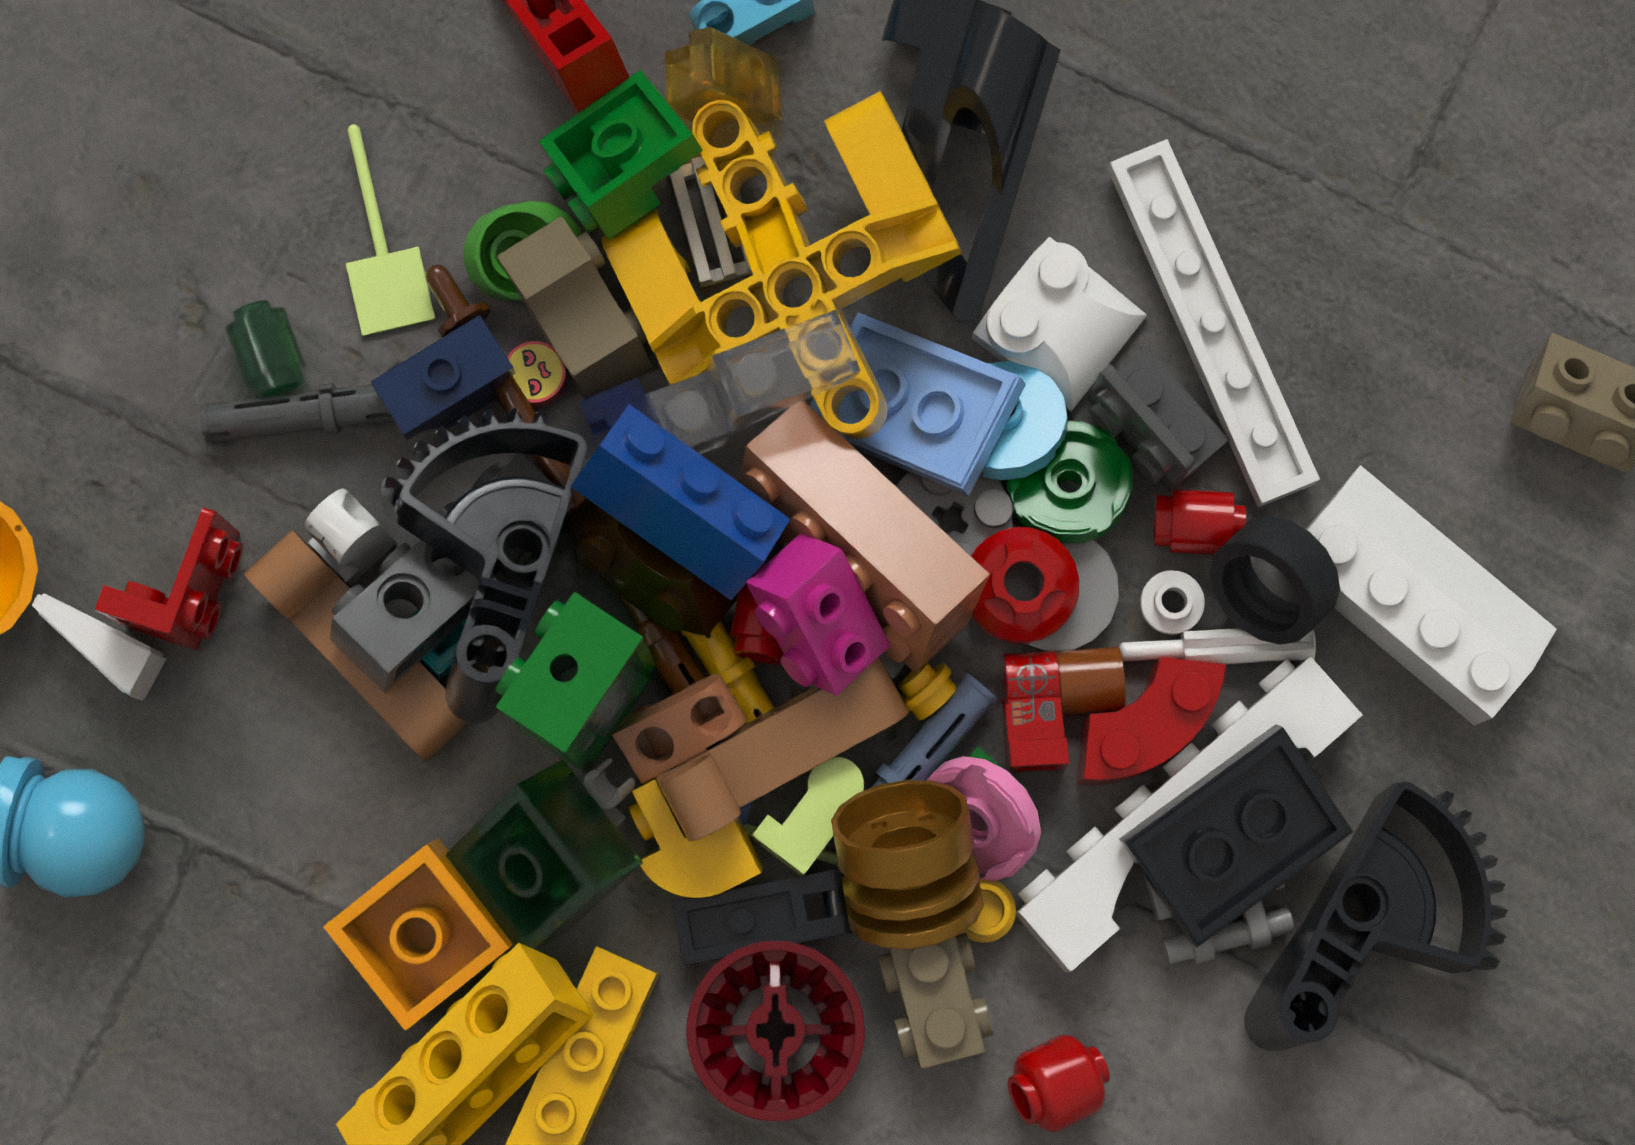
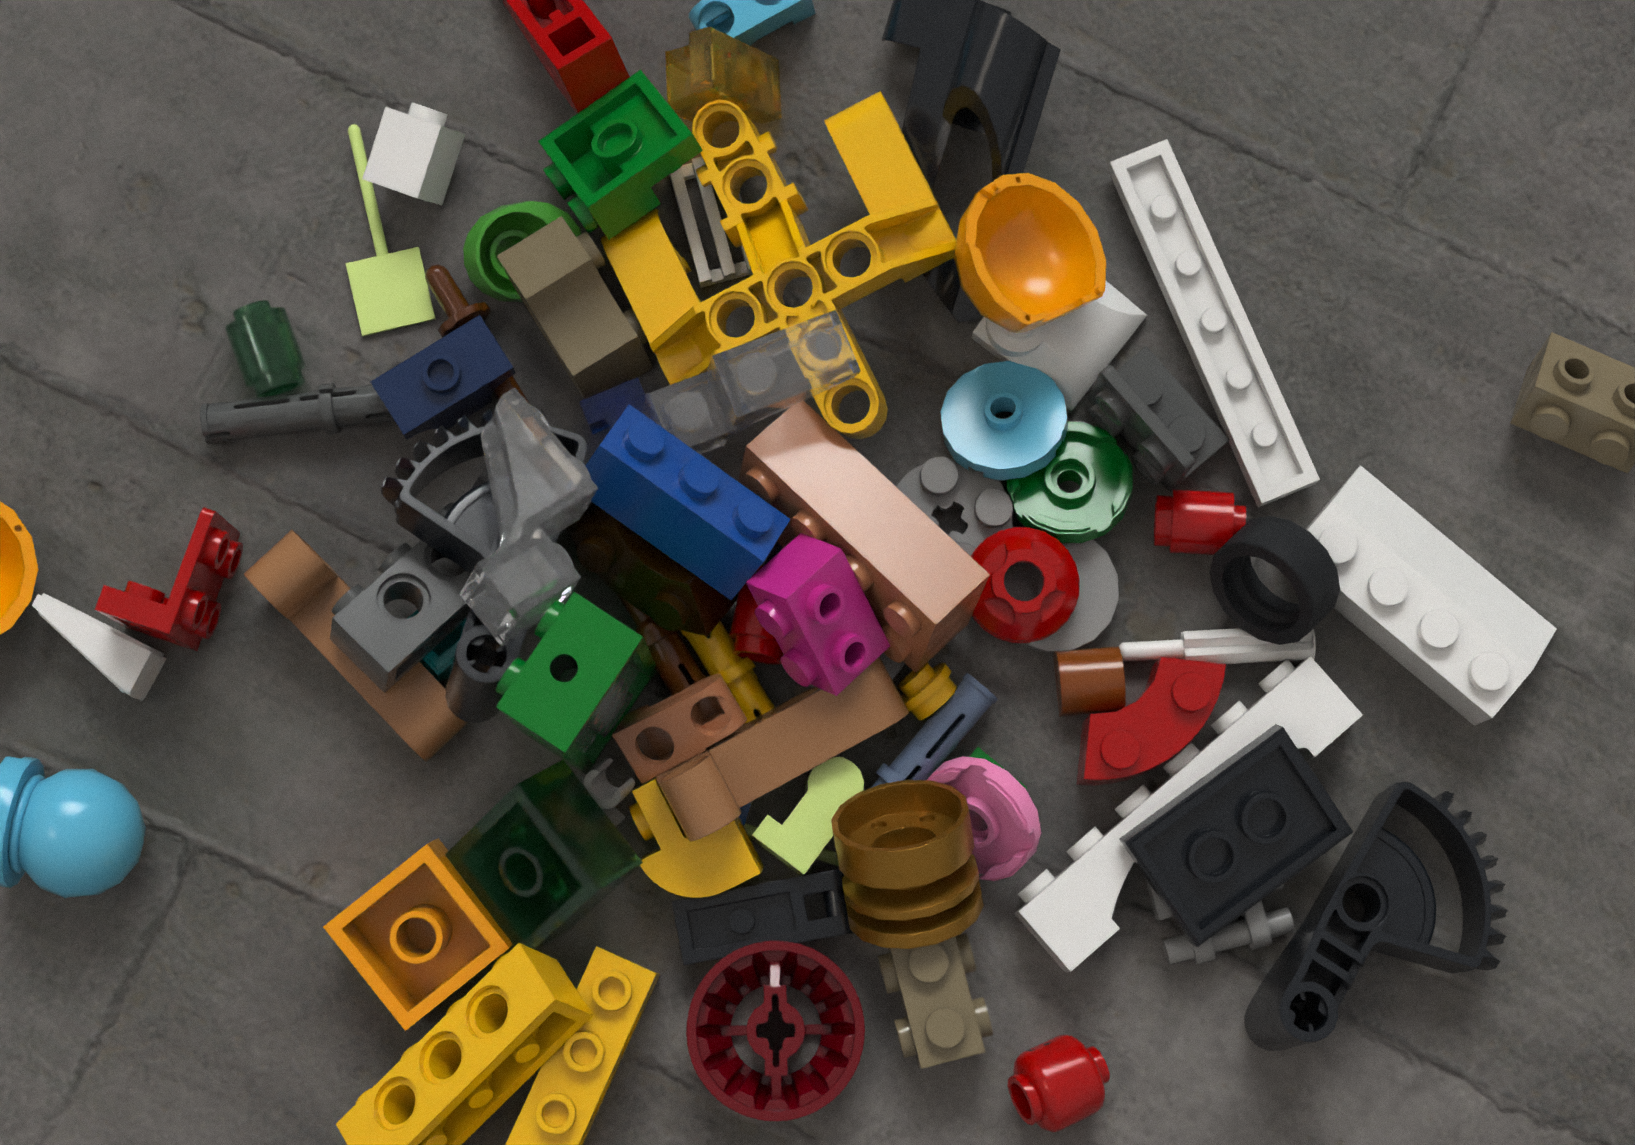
(347, 535): white leg -> none
(414, 153): none -> white brick
(535, 496): none -> clear arch
(538, 372): tile -> none
(939, 404): light blue tile -> none
(996, 915): yellow plate -> none
(1028, 253): none -> light orange cylinder
(1033, 713): red leg -> none
(1158, 616): white plate -> none

